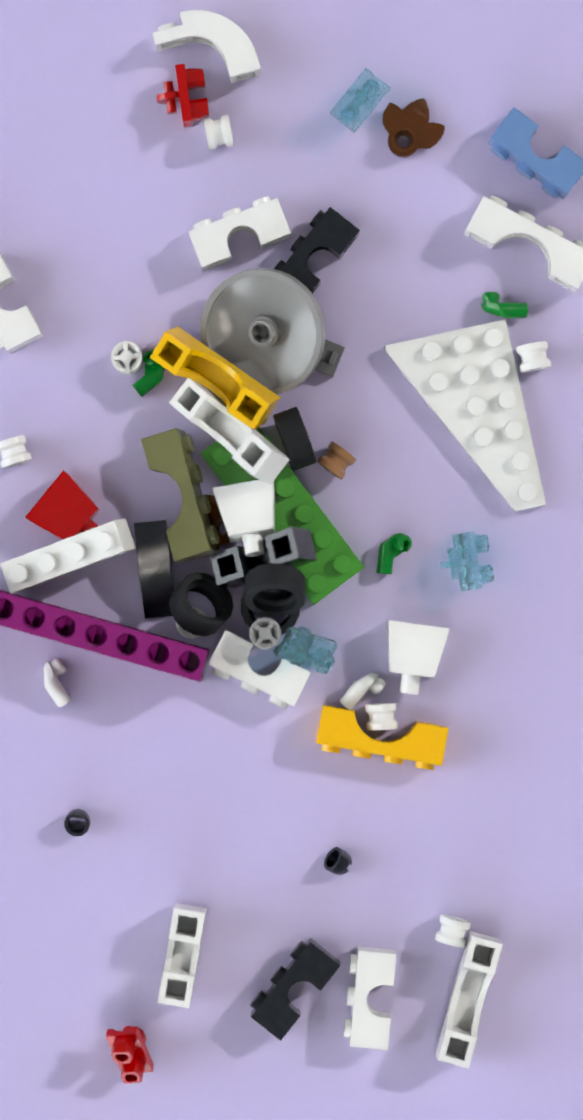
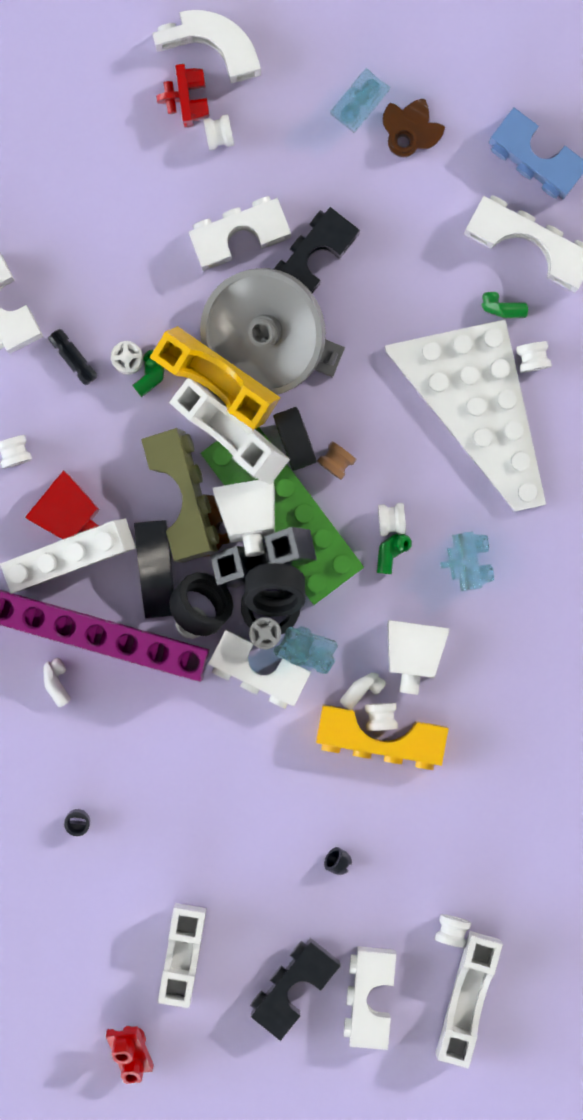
(72, 356): none -> black axle
(391, 519): none -> white wheel

